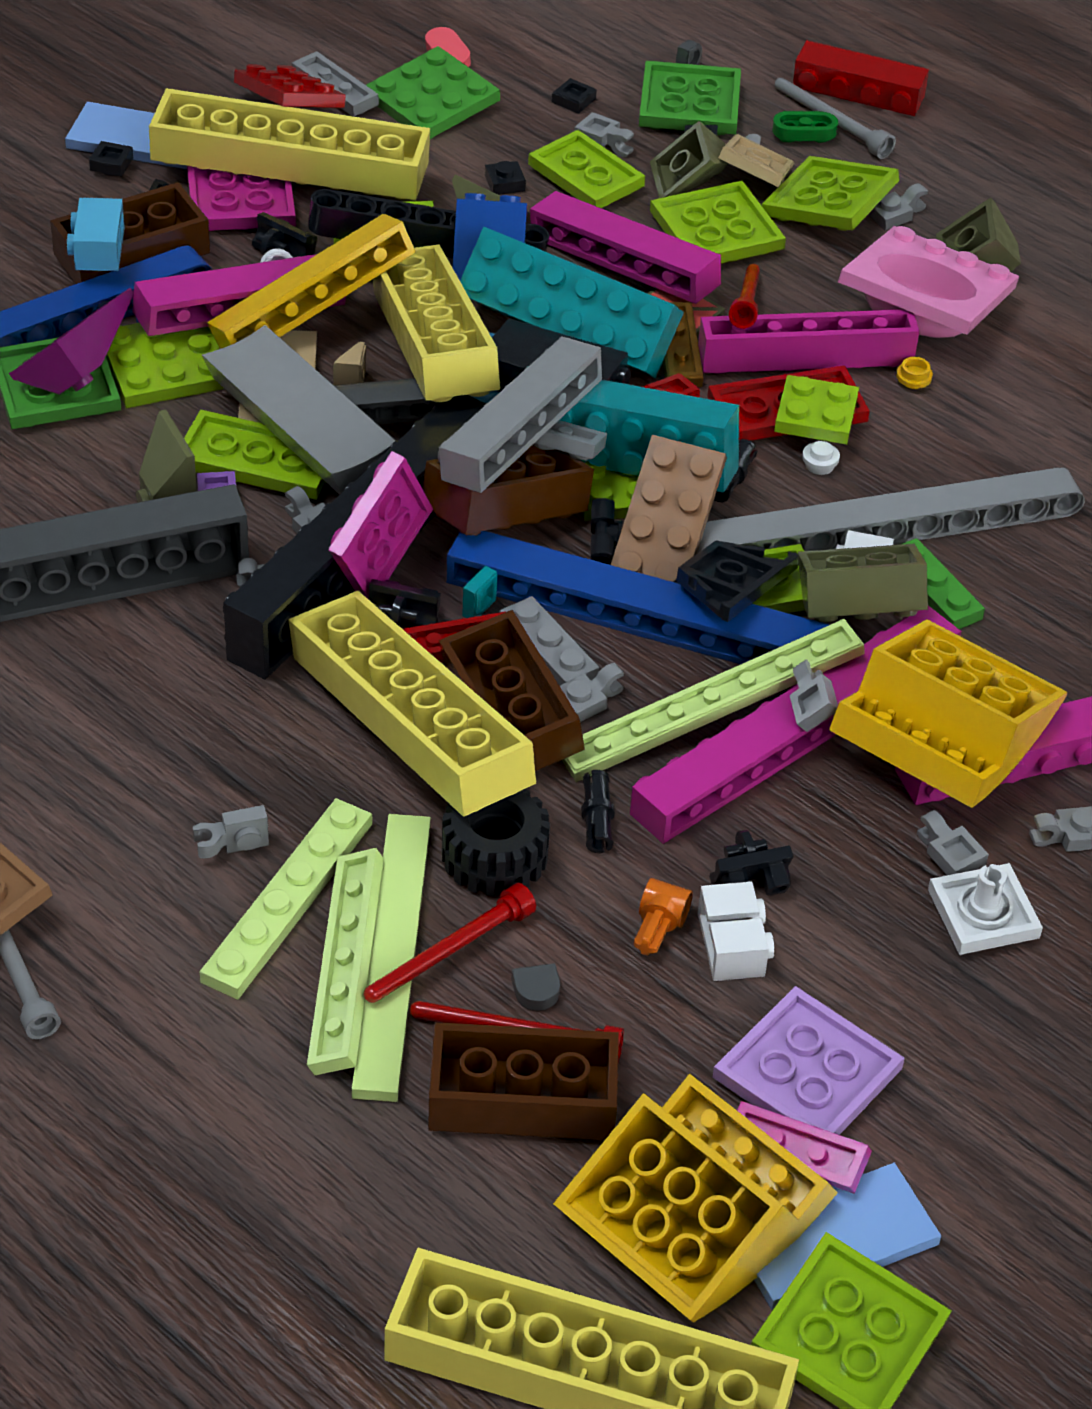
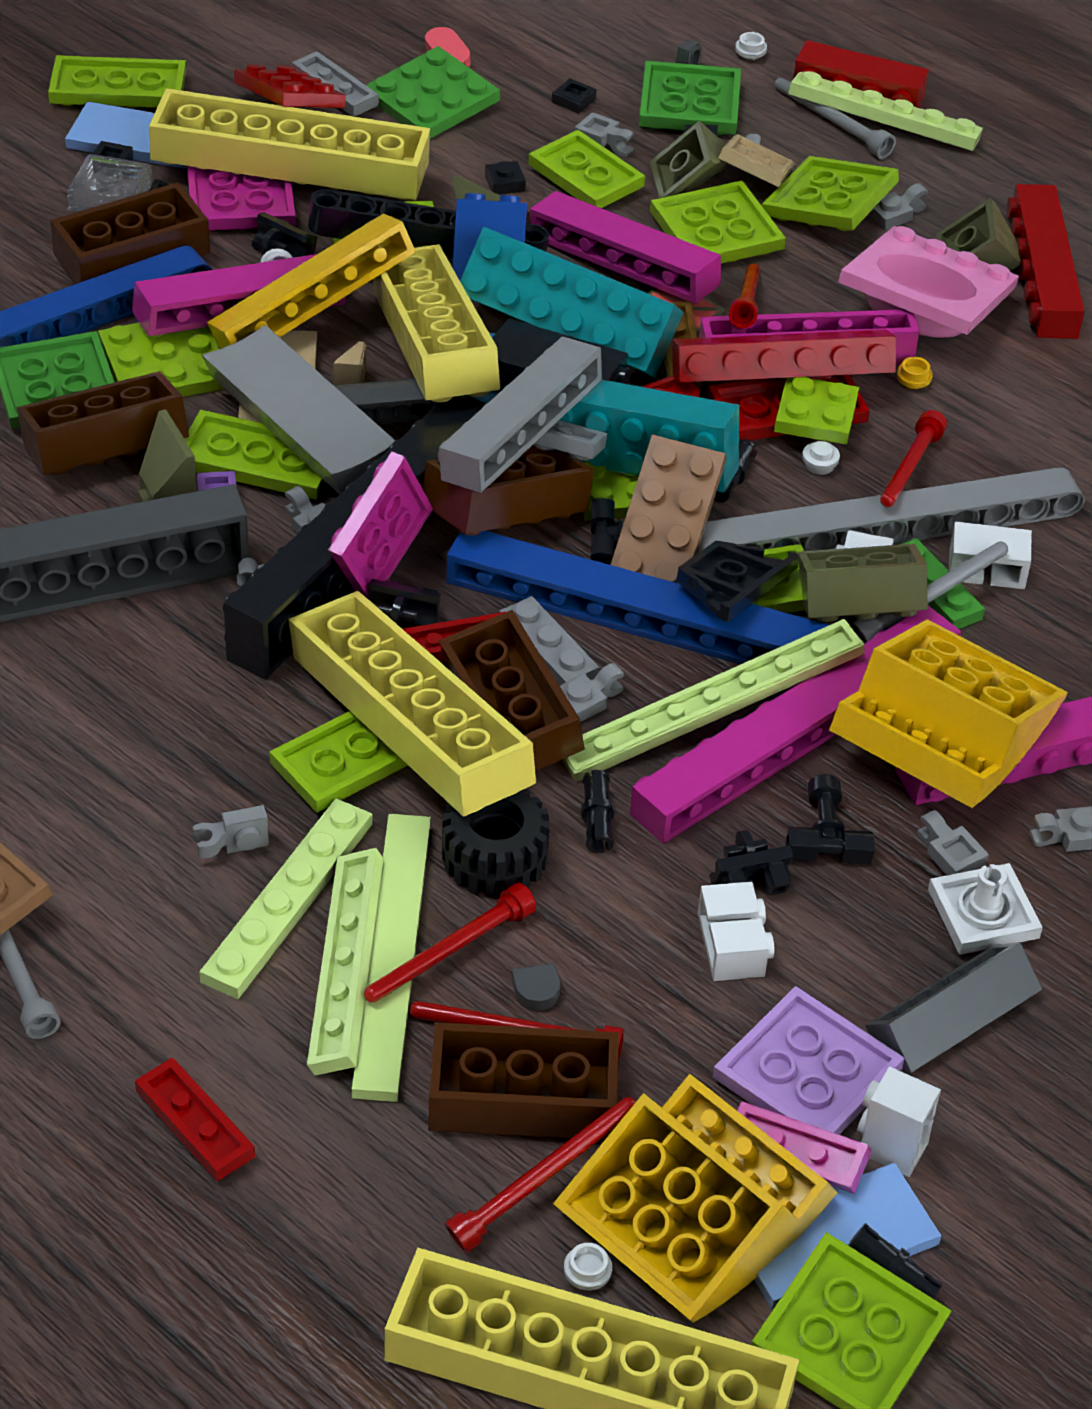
(76, 352): magenta wedge -> none
(97, 234): medium azure brick -> none
(98, 422): none -> reddish brown brick
(107, 180): none -> clear brick
(114, 80): none -> lime plate
(195, 1119): none -> red plate
(334, 761): none -> lime plate
(471, 1226): none -> red piece
(479, 593): teal tile -> none
(588, 1267): none -> white plate
(662, 910): orange axle -> none
(751, 46): none -> white plate
(783, 355): none -> red brick
(805, 126): green plate -> none
(814, 699): light grey plate -> none
(828, 833): none -> black bar
(869, 628): none -> light grey piece
(895, 113): none -> yellowish green plate
(896, 1261): none -> black pin
(898, 1119): none -> white piece
(929, 429): none -> red piece
(957, 1005): none -> dark grey brick
(1009, 570): none -> white piece
(1046, 261): none -> red brick

